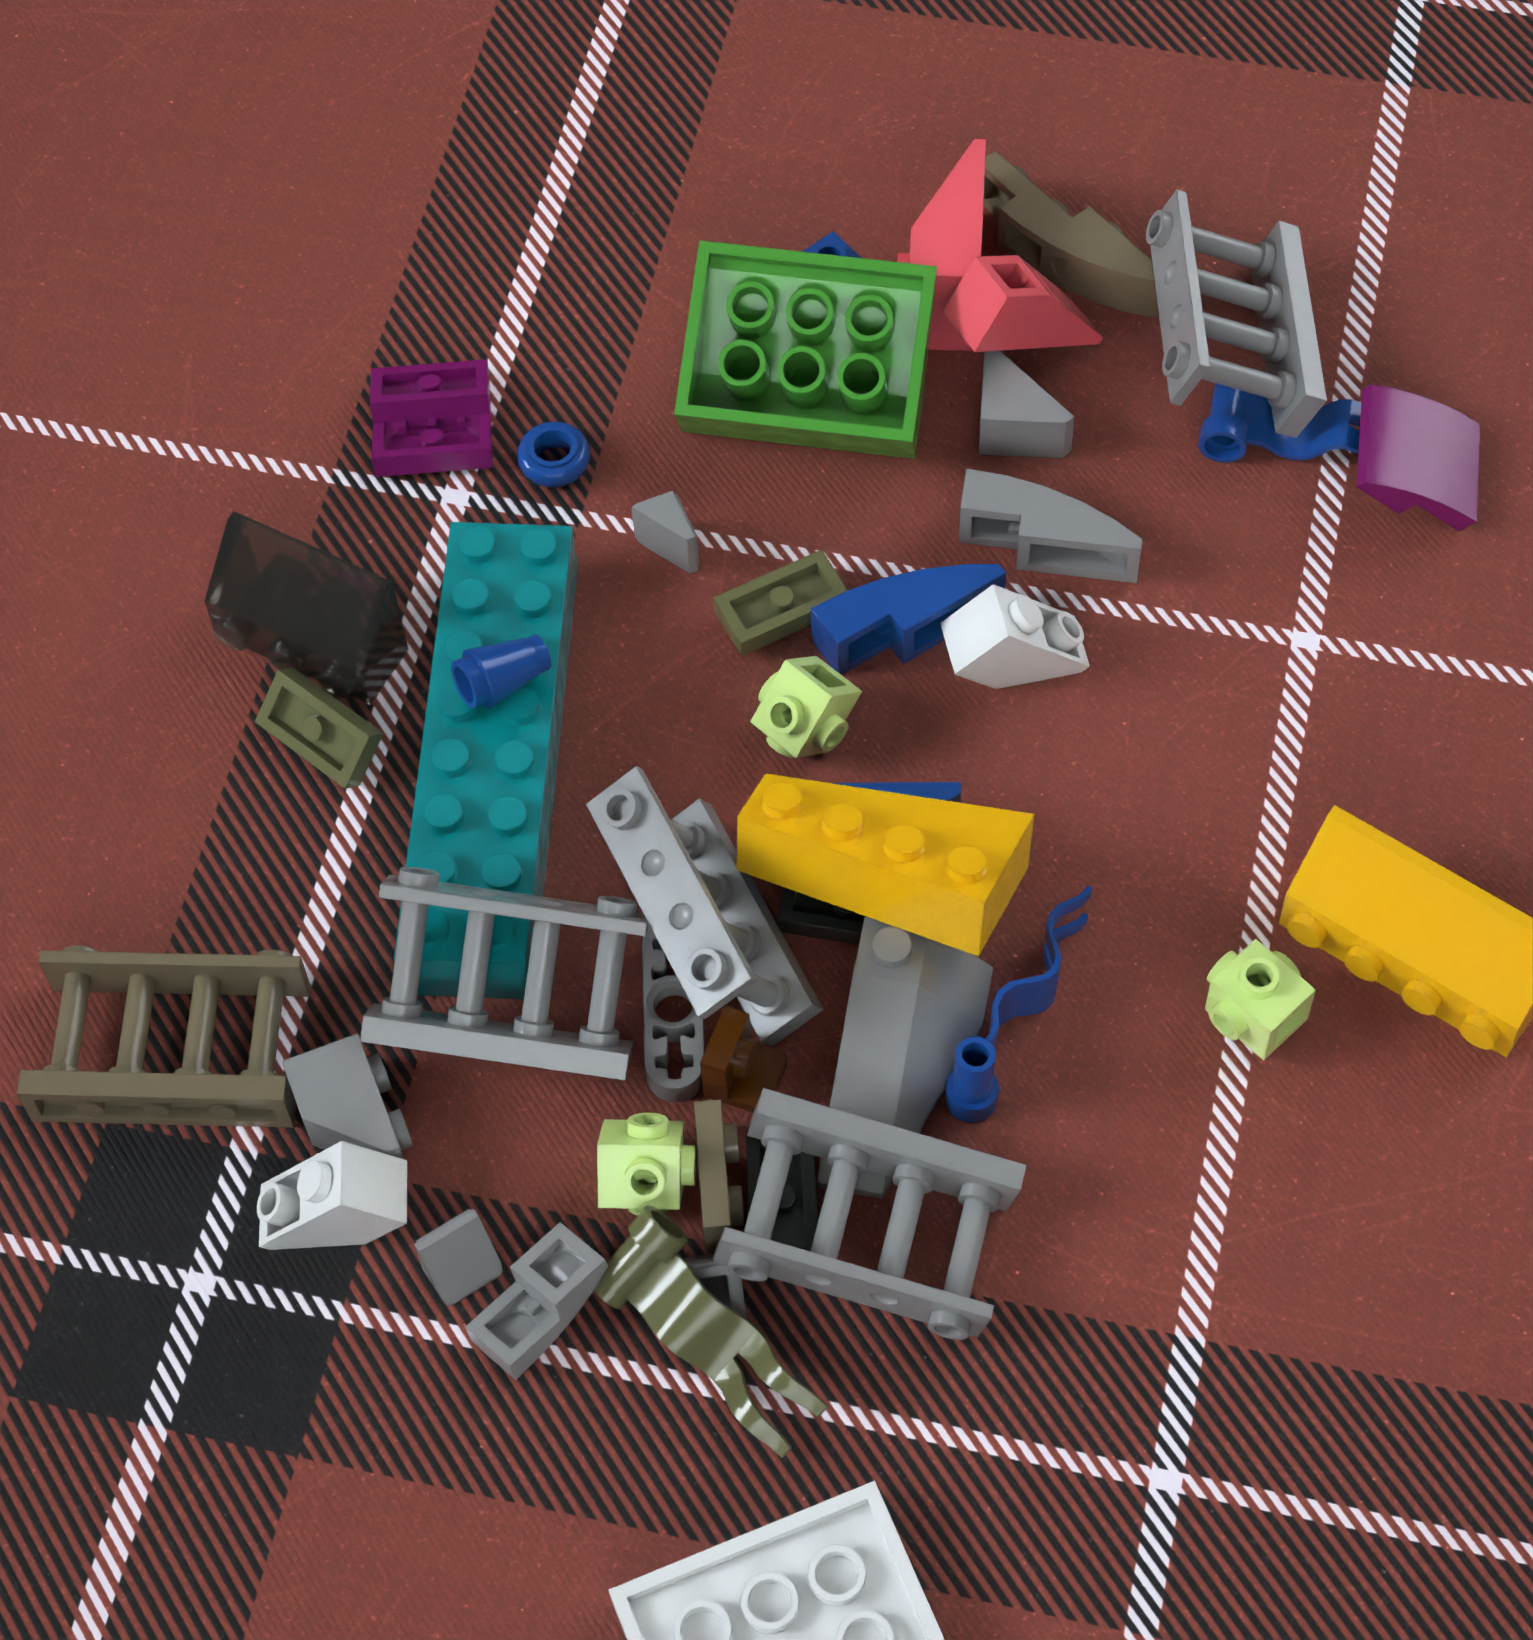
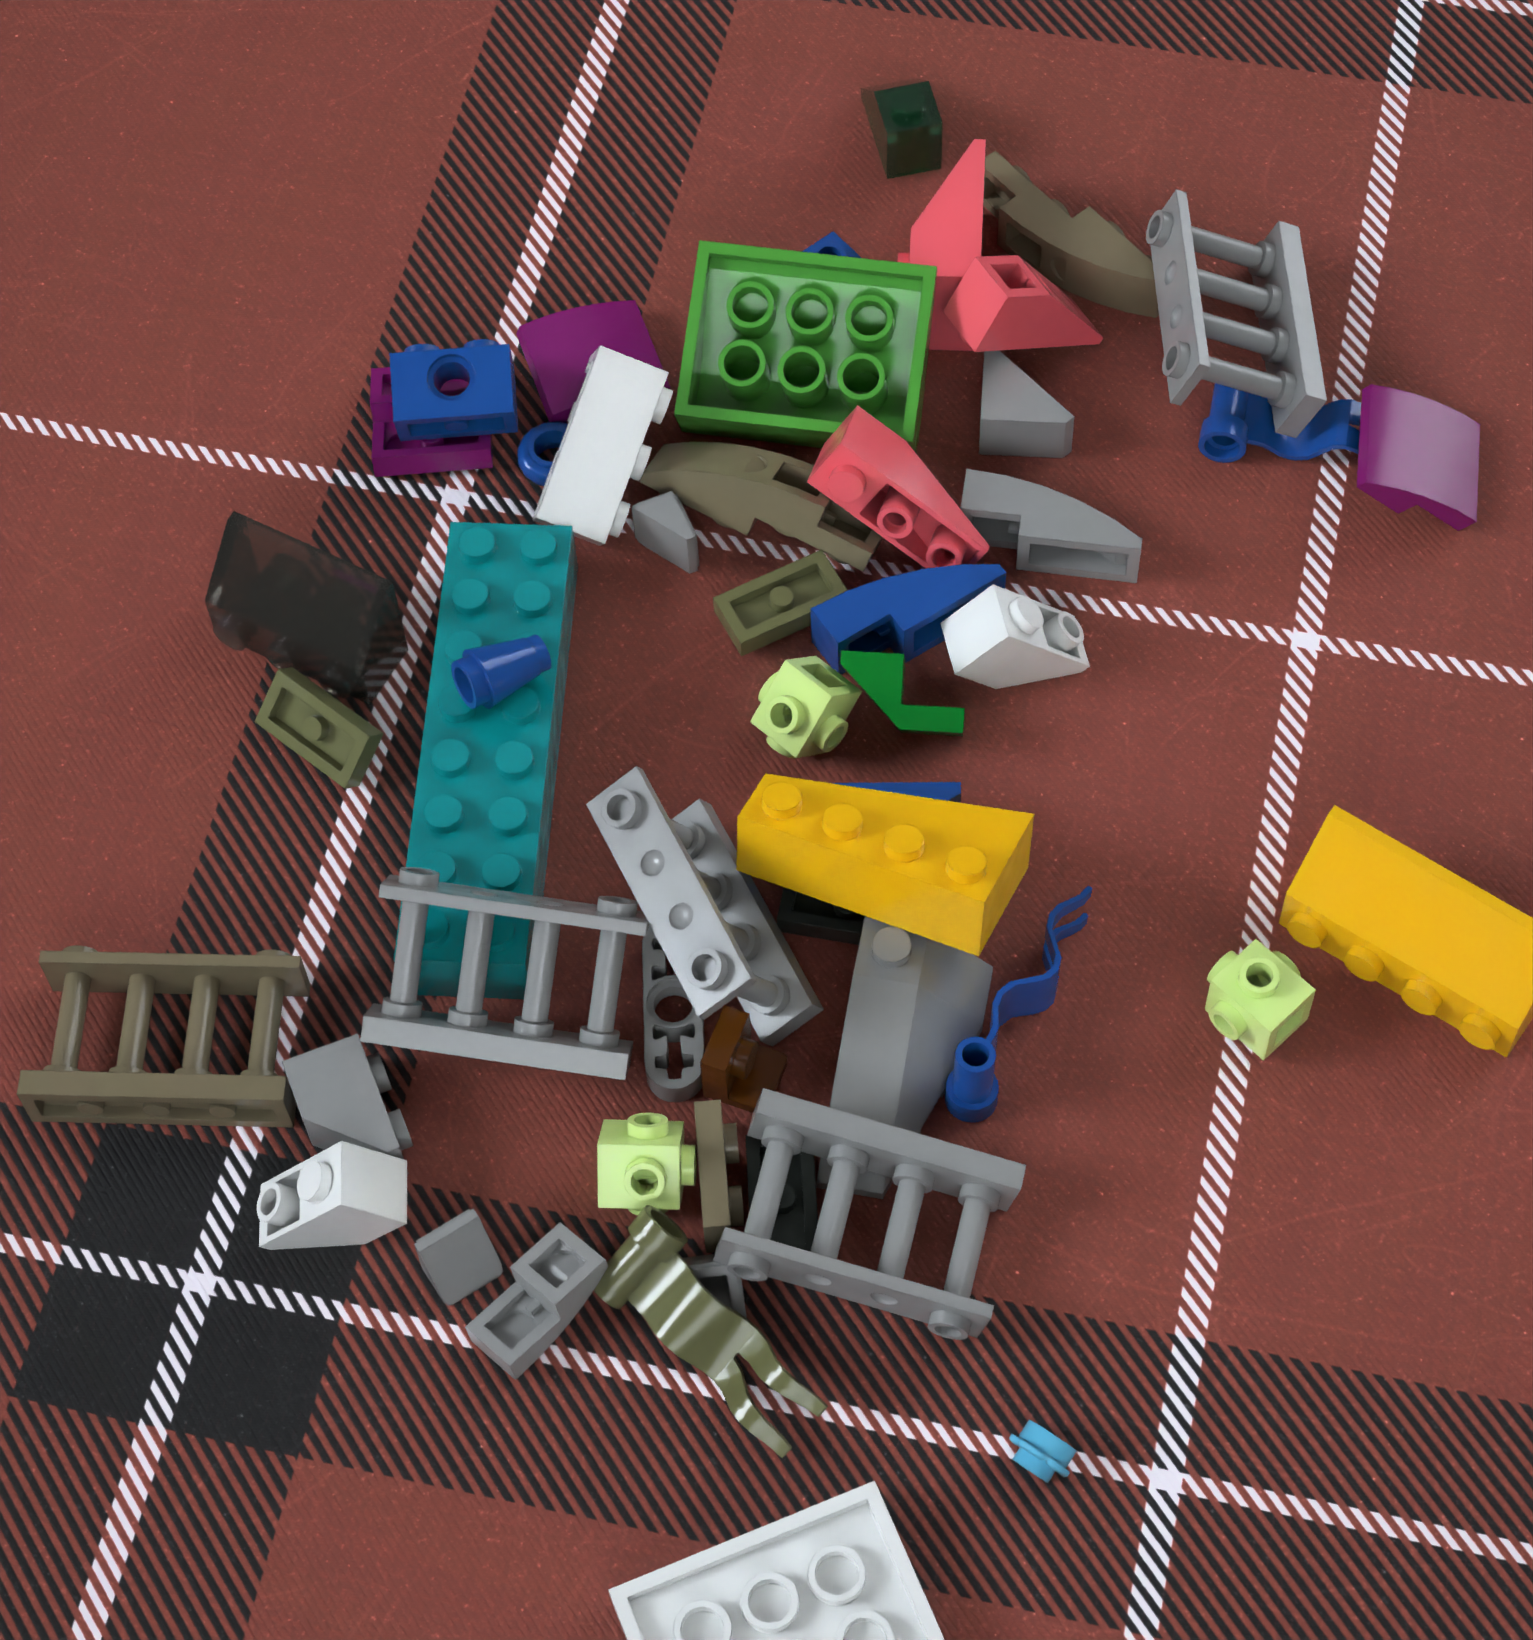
(482, 409): none -> blue brick
(562, 343): none -> magenta slope
(603, 446): none -> white wedge
(749, 484): none -> dark tan slope
(883, 681): none -> green slope
(894, 493): none -> coral slope
(905, 126): none -> clear green slope
(1042, 1452): none -> medium azure plate

